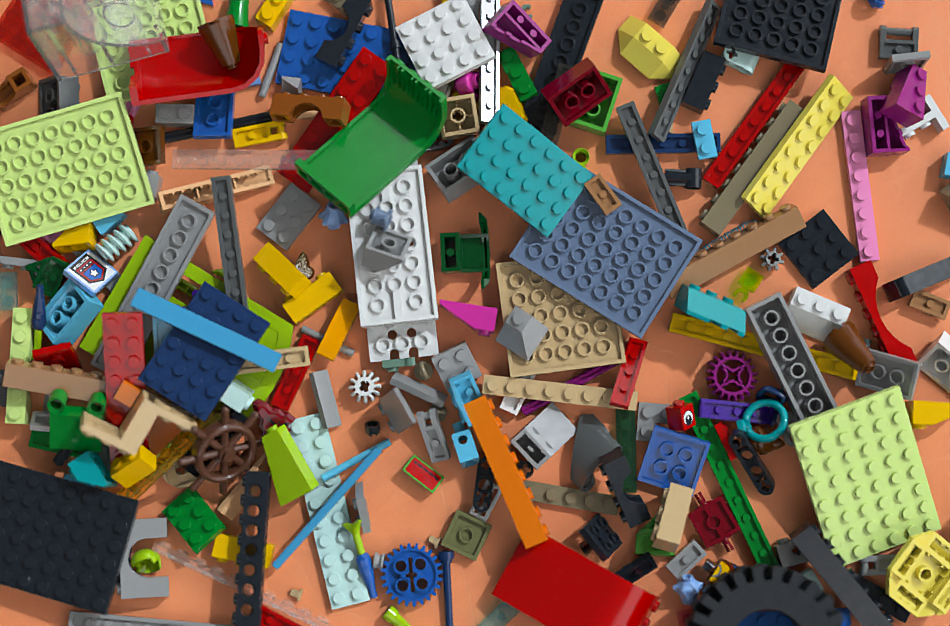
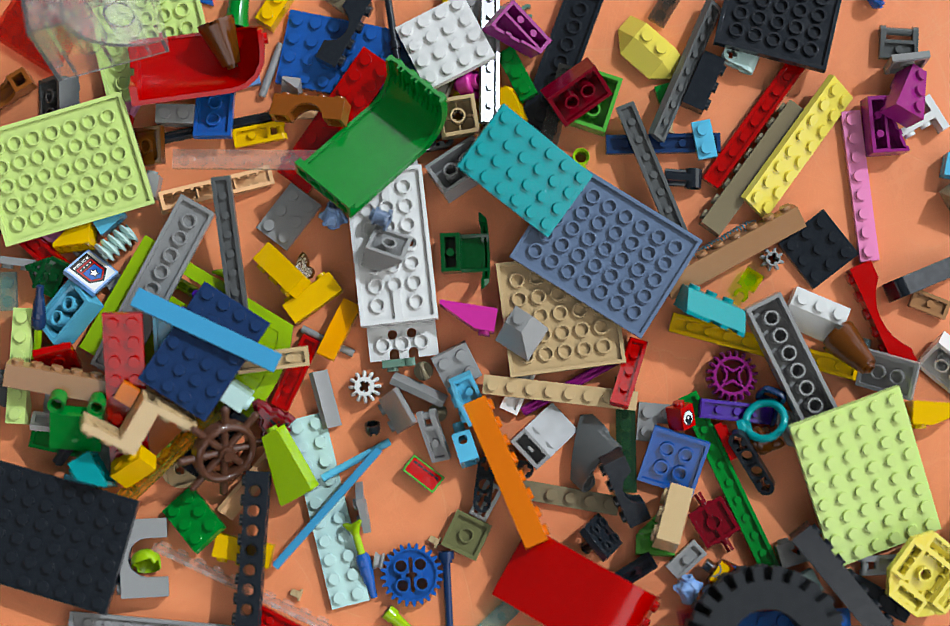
(602, 194): medium nougat plate -> none

